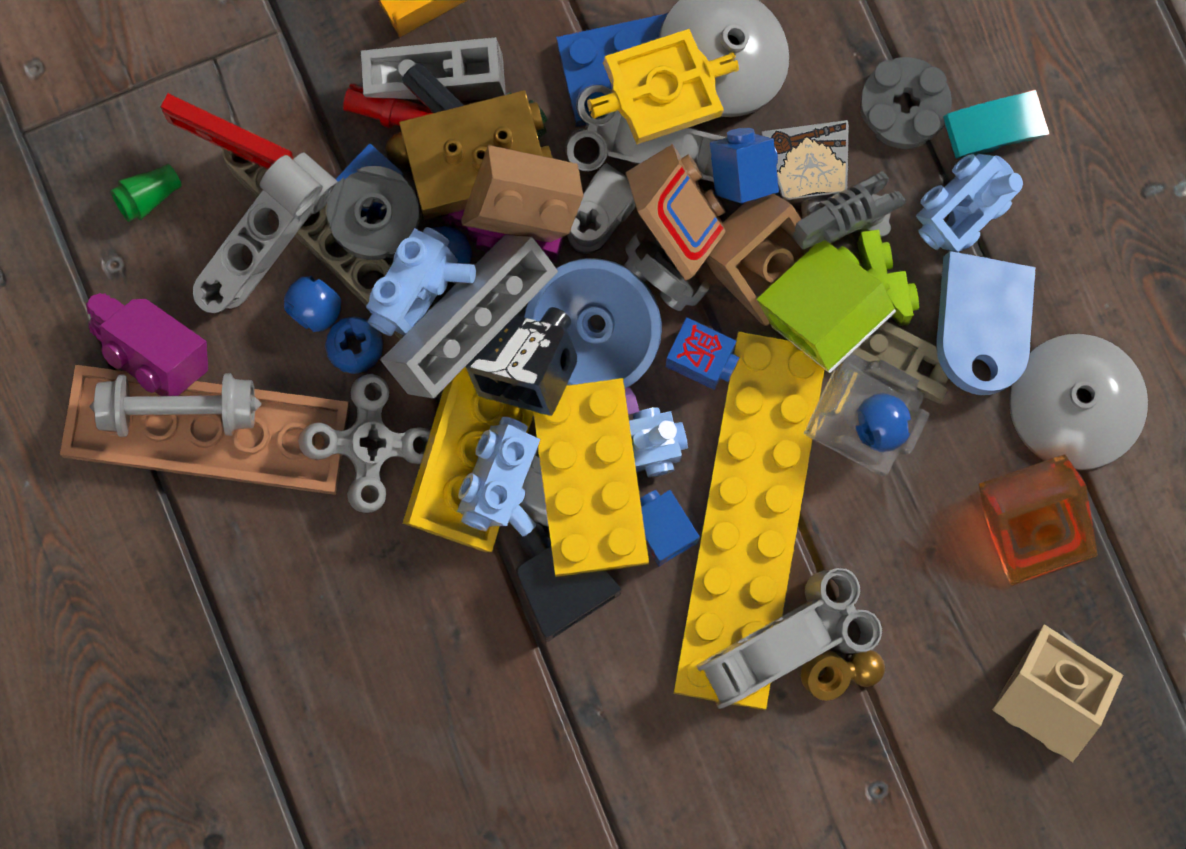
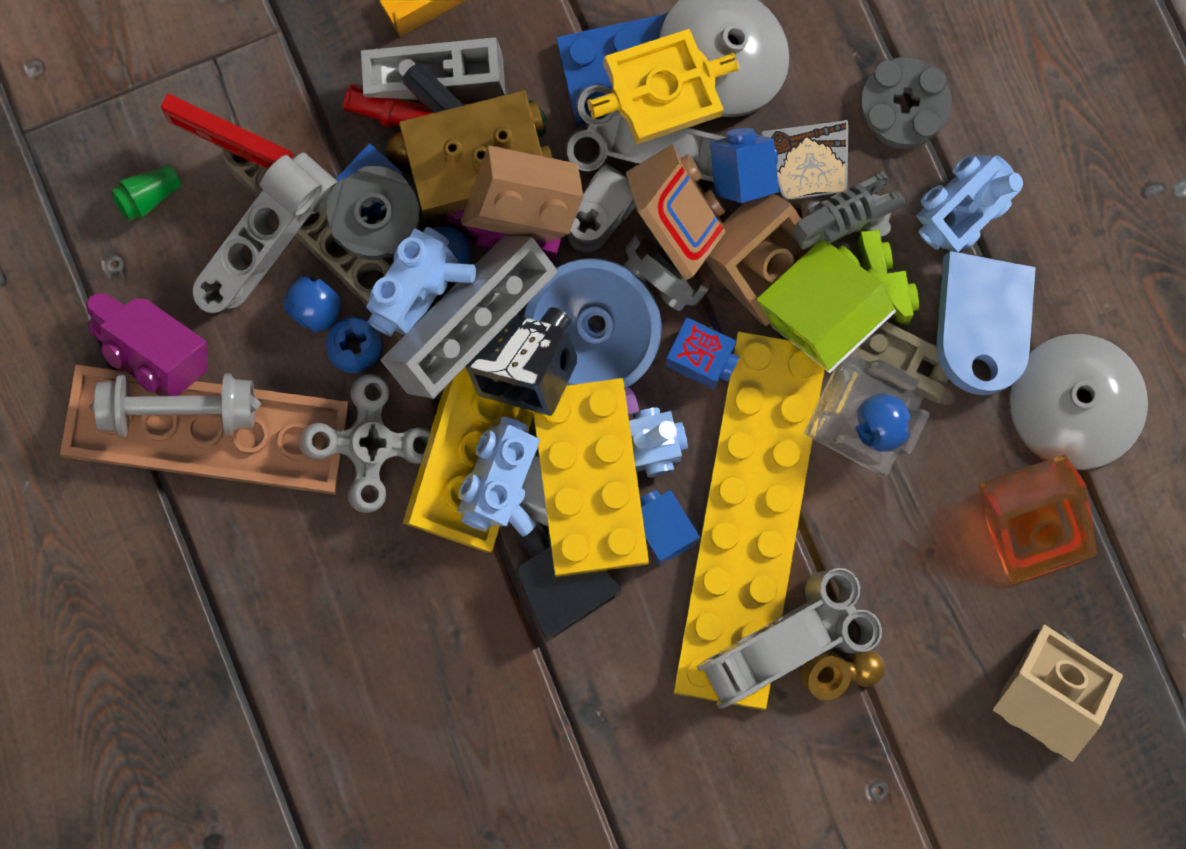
(995, 124): teal slope -> none

